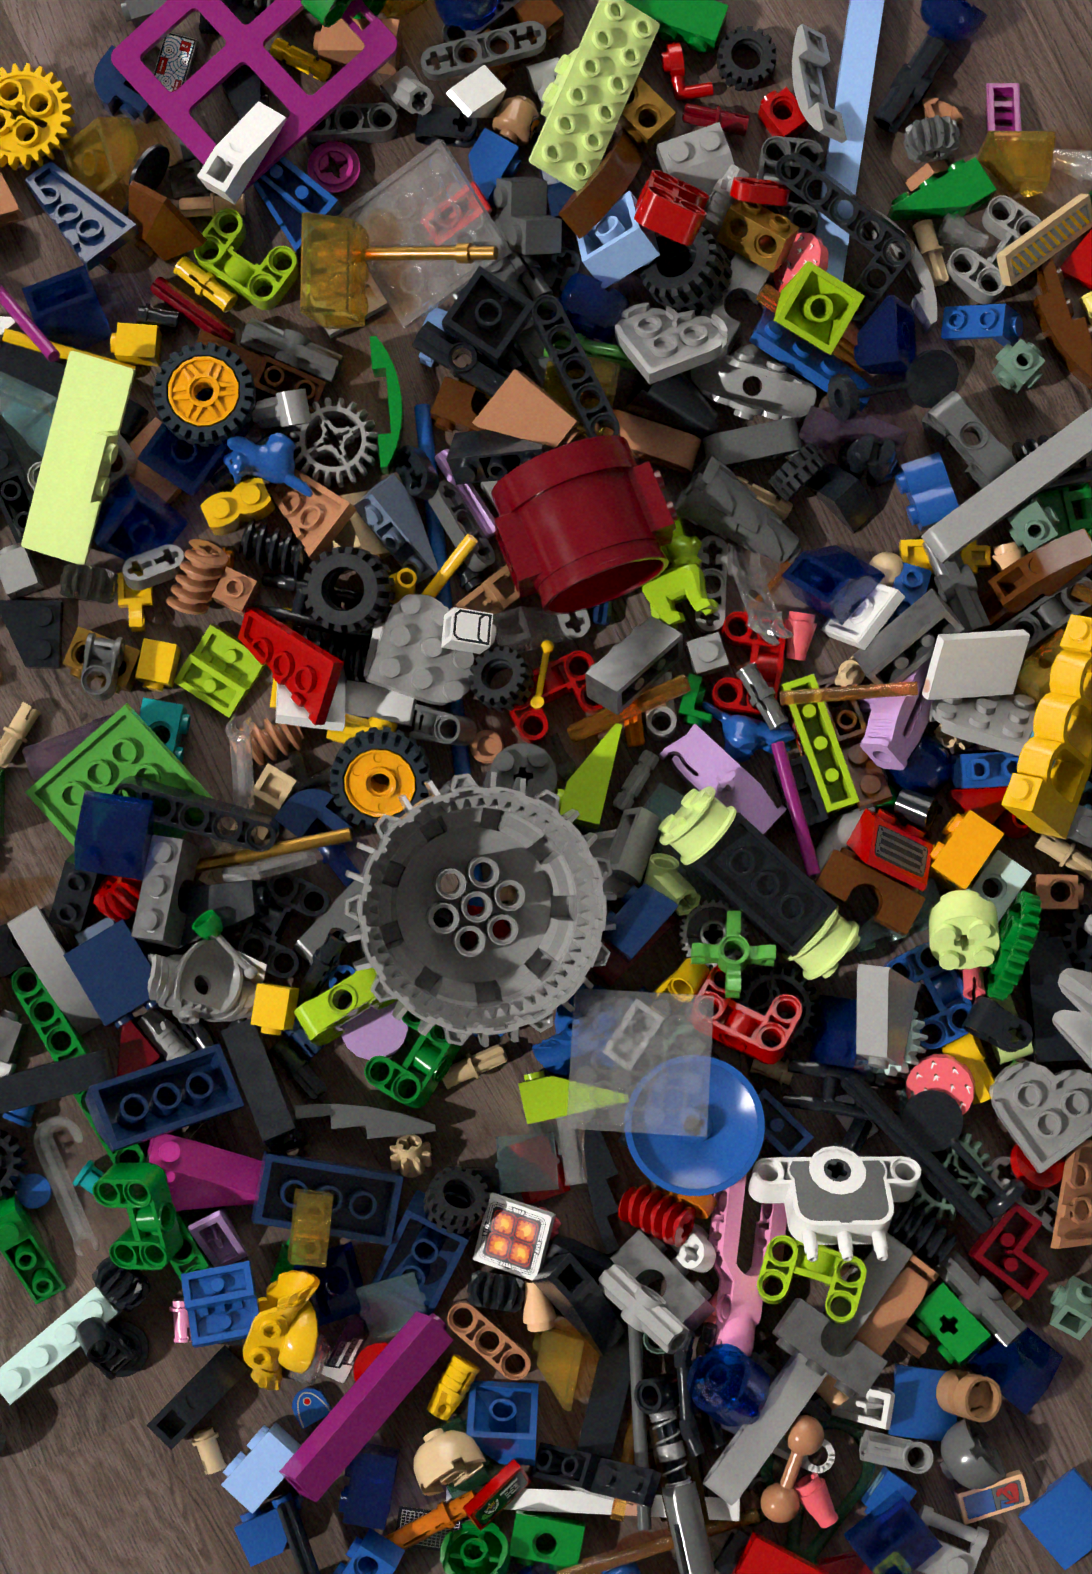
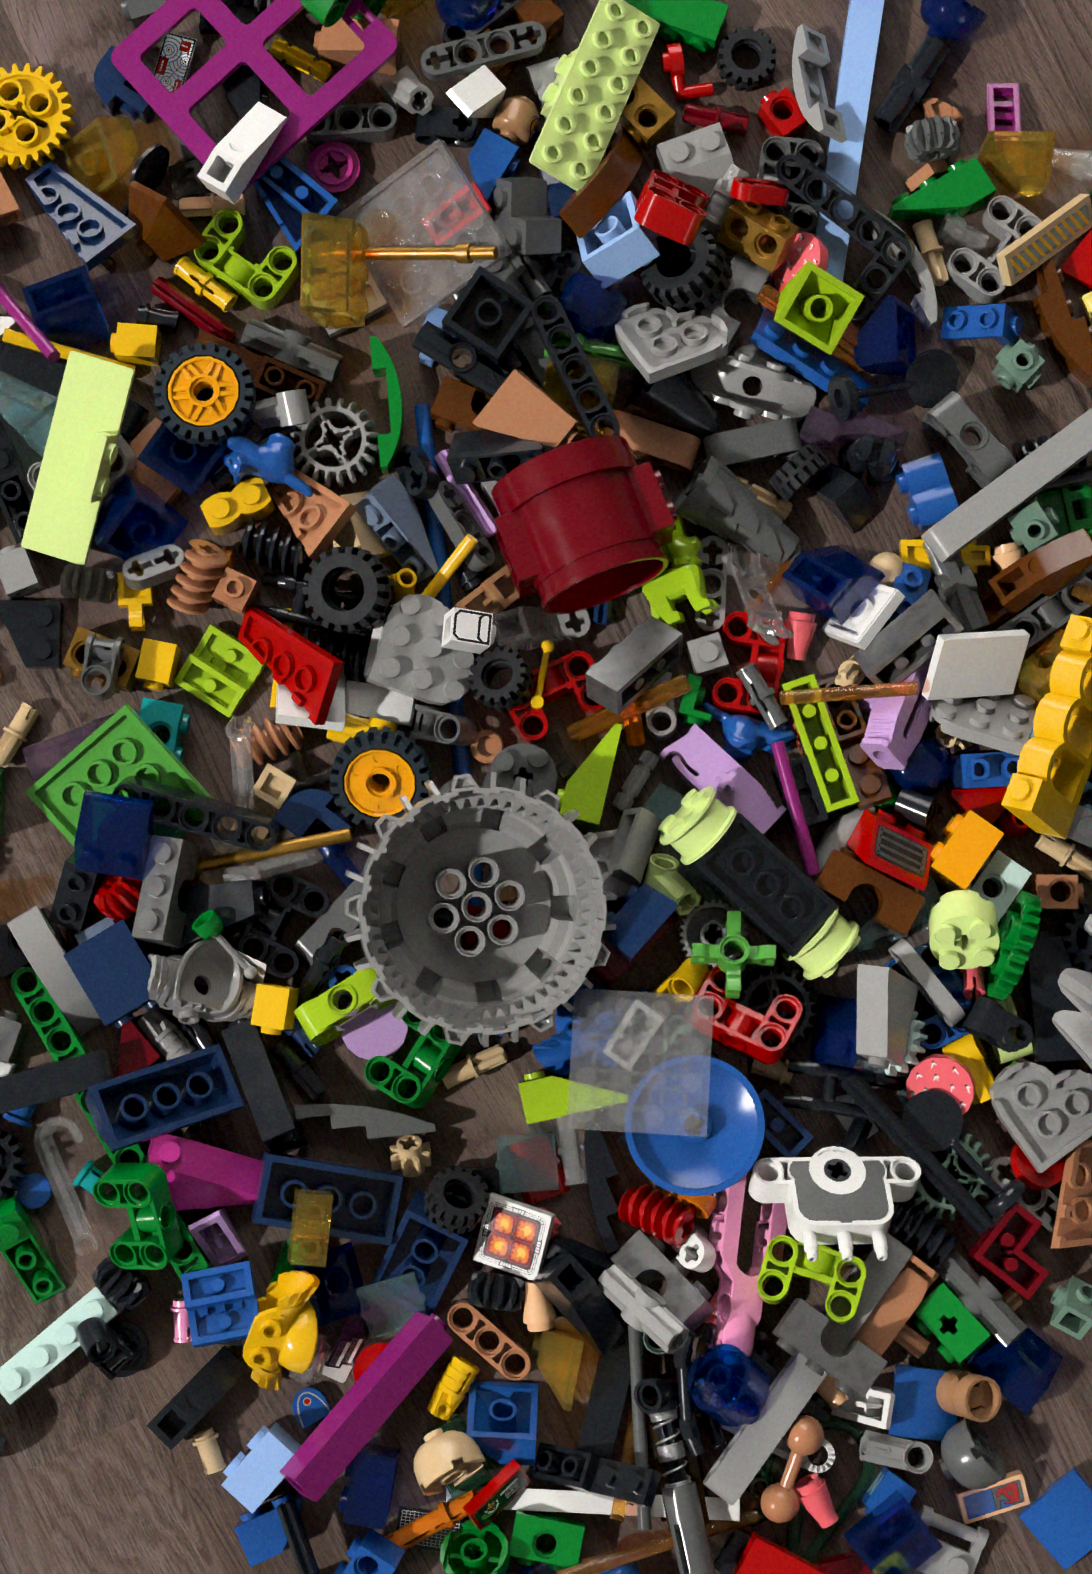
(927, 981): none -> light grey beam

